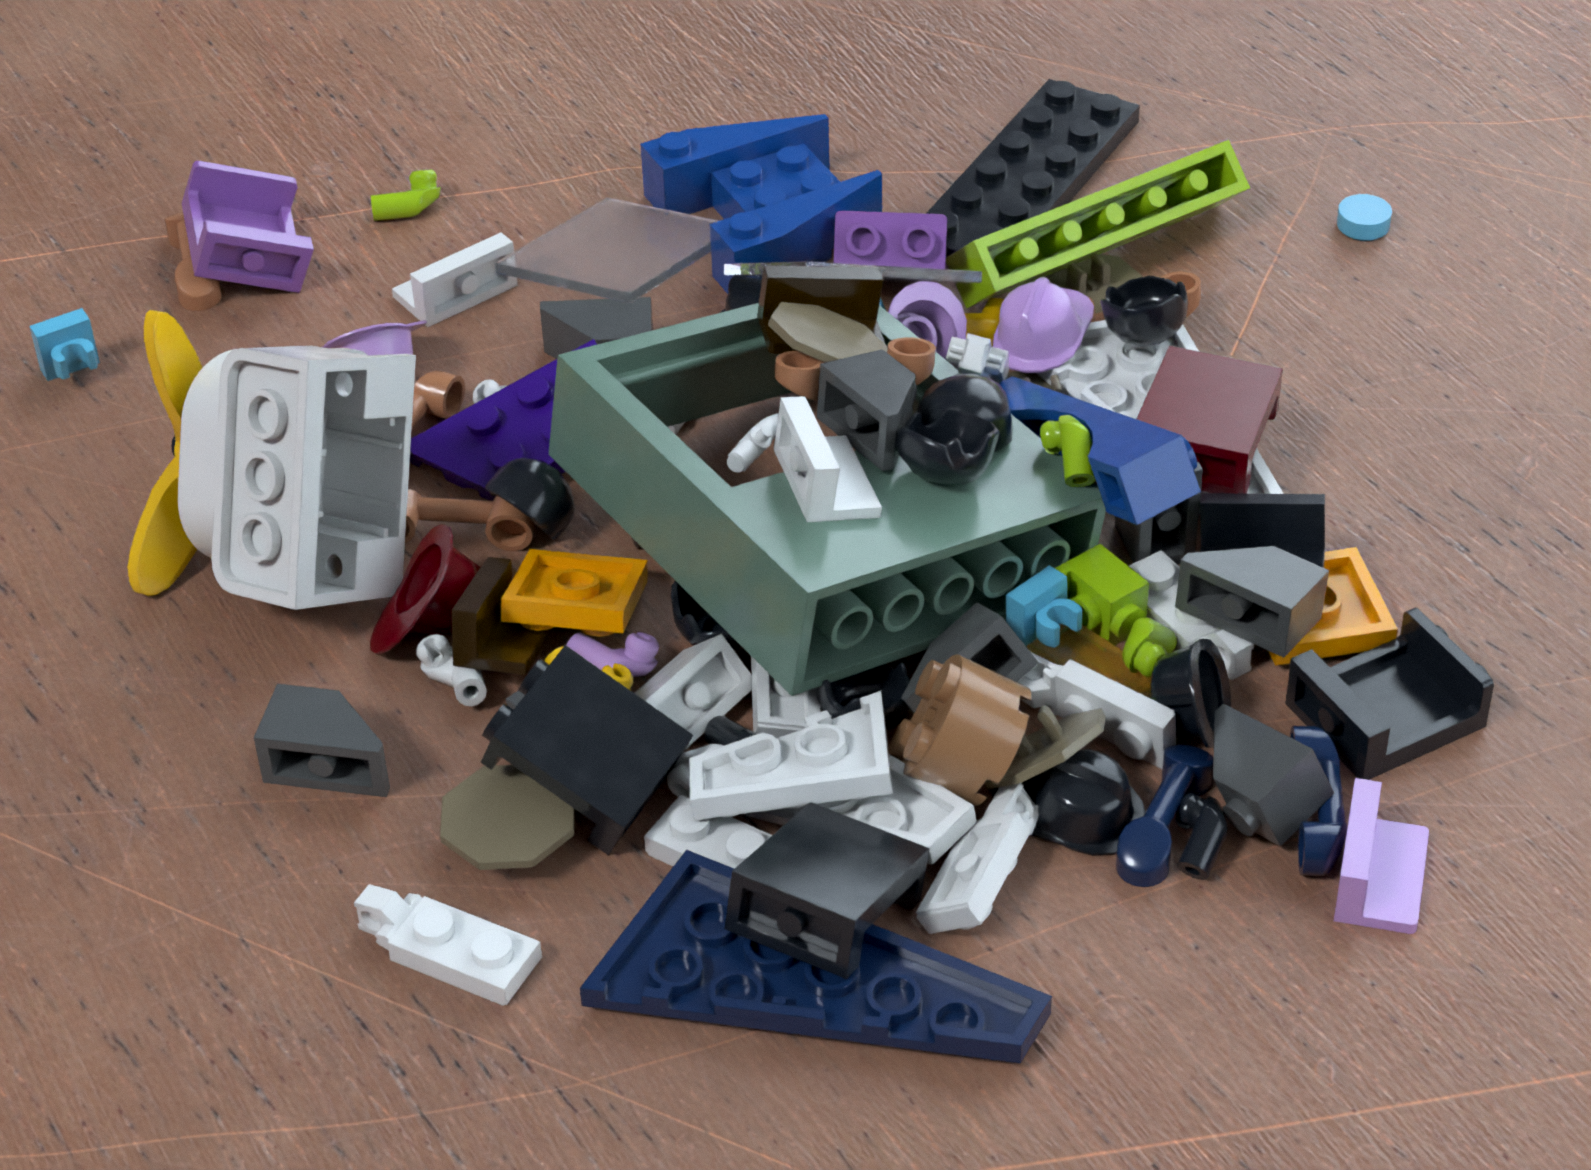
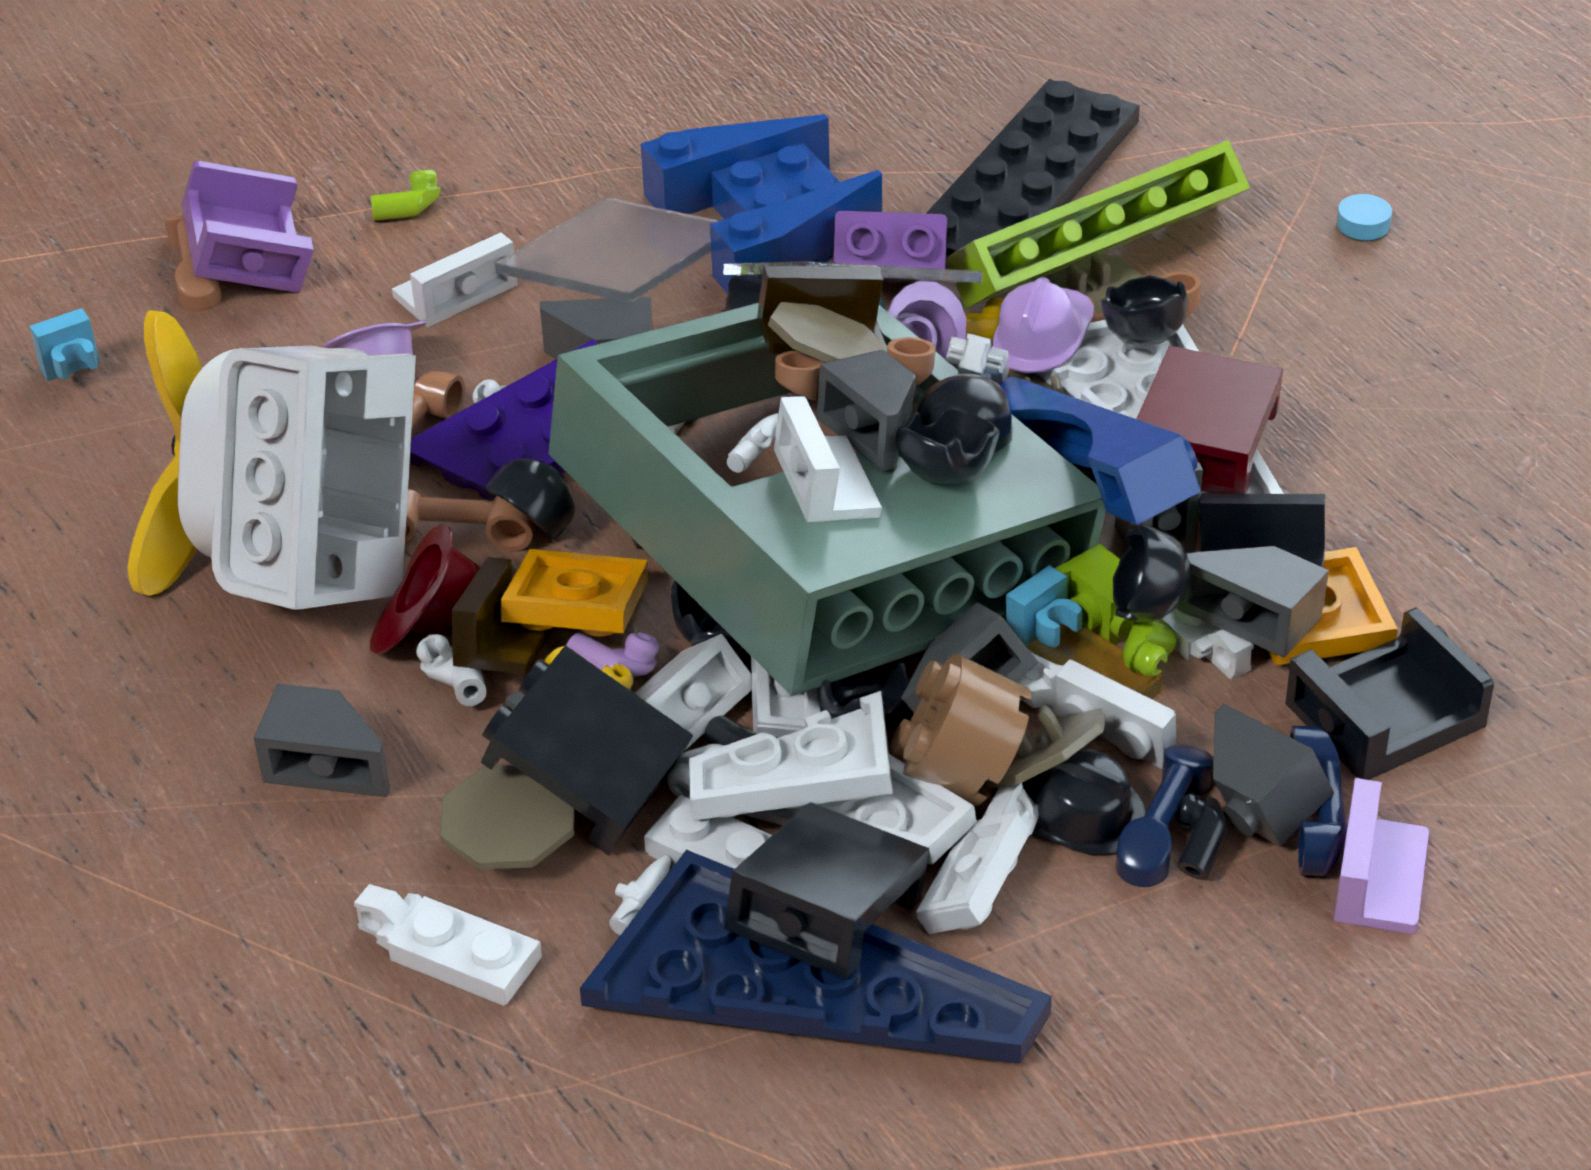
(637, 893): none -> white helmet
(1075, 443): lime arm -> none
(1150, 575): none -> black hair
(1194, 686): black piece -> none

